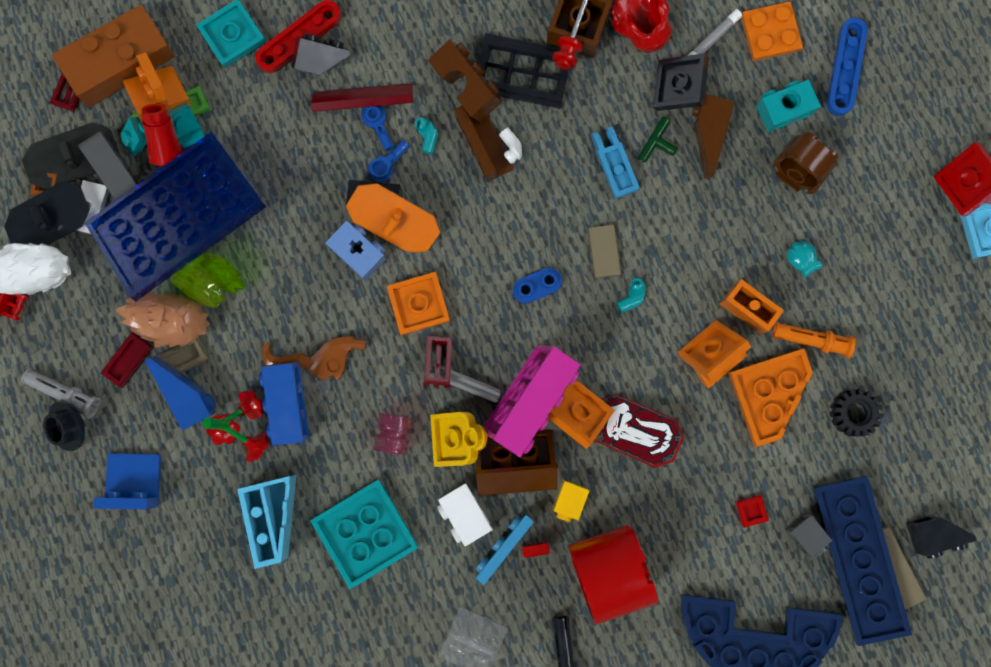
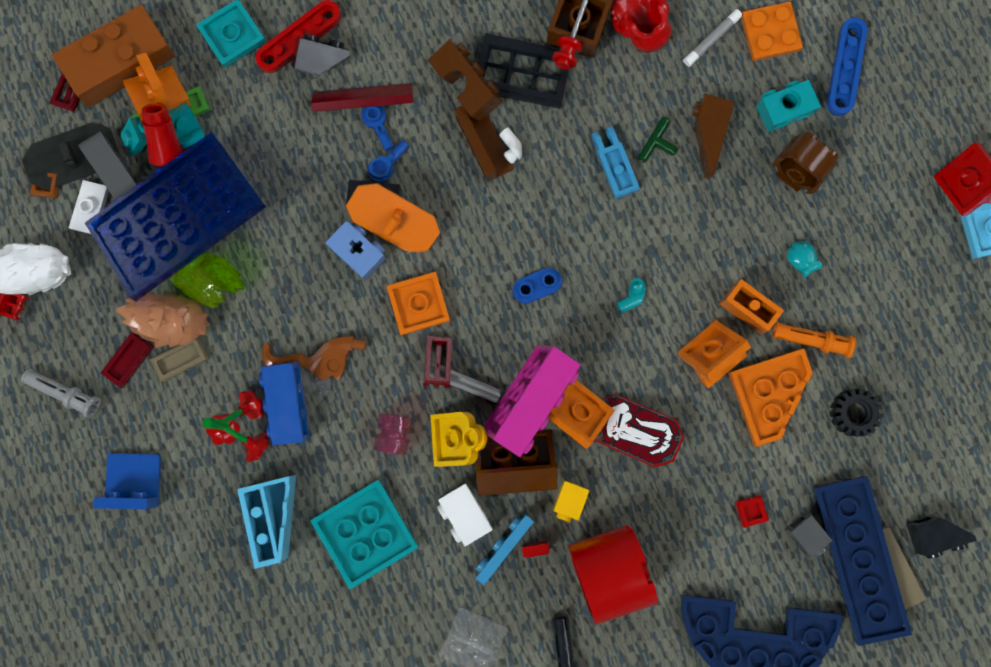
(48, 215): black shield -> none
(64, 426): black piece -> none
(185, 398): blue slope -> none
(428, 132): teal arm -> none
(604, 251): dark tan tile -> none
(681, 82): black plate -> none

